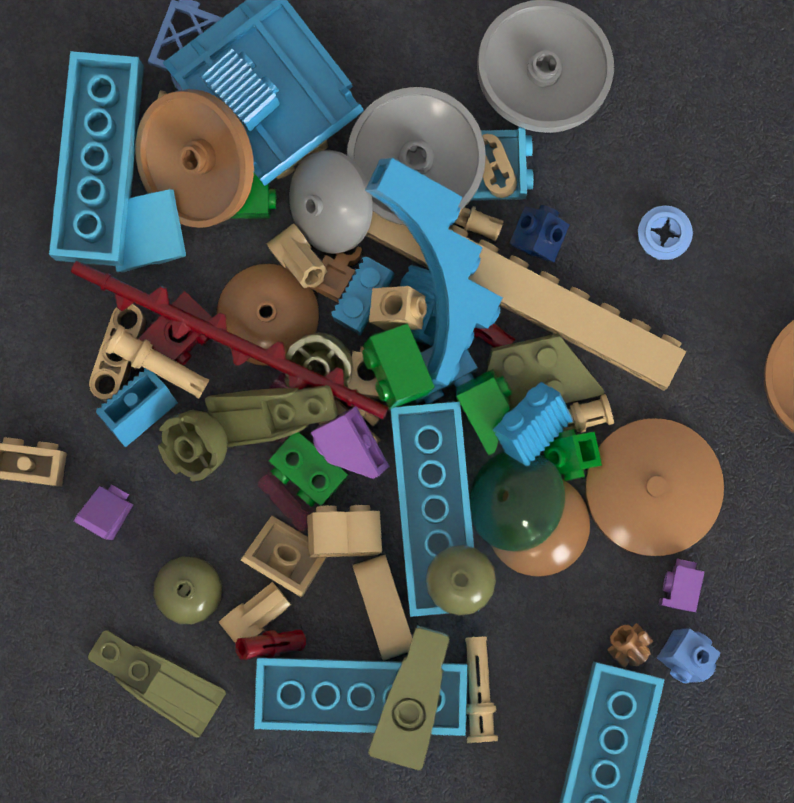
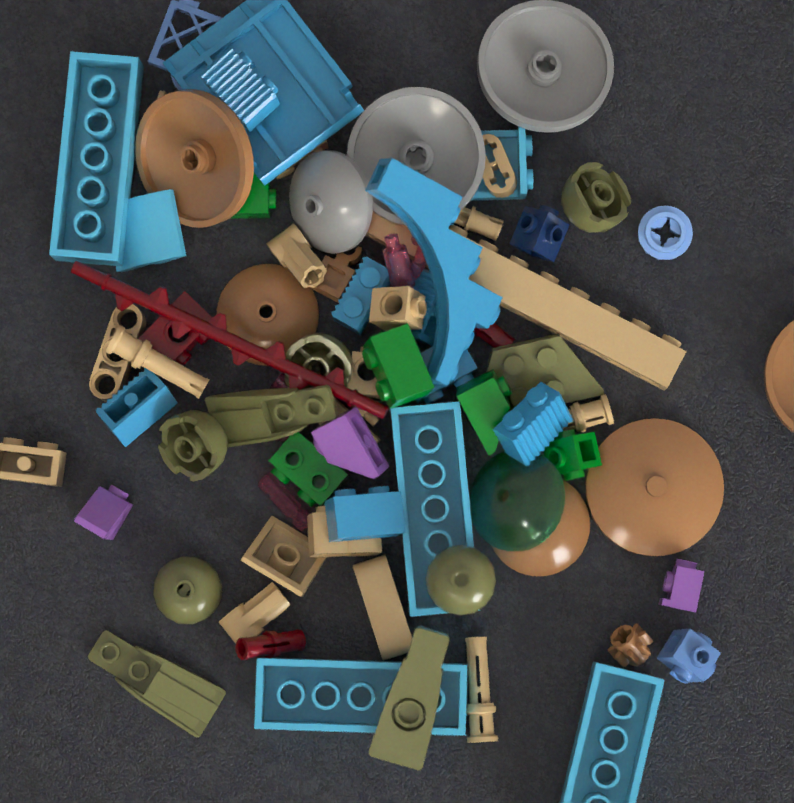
(364, 515): none -> dark azure brick
(398, 264): none -> clear pink plant
(595, 198): none -> olive cylinder

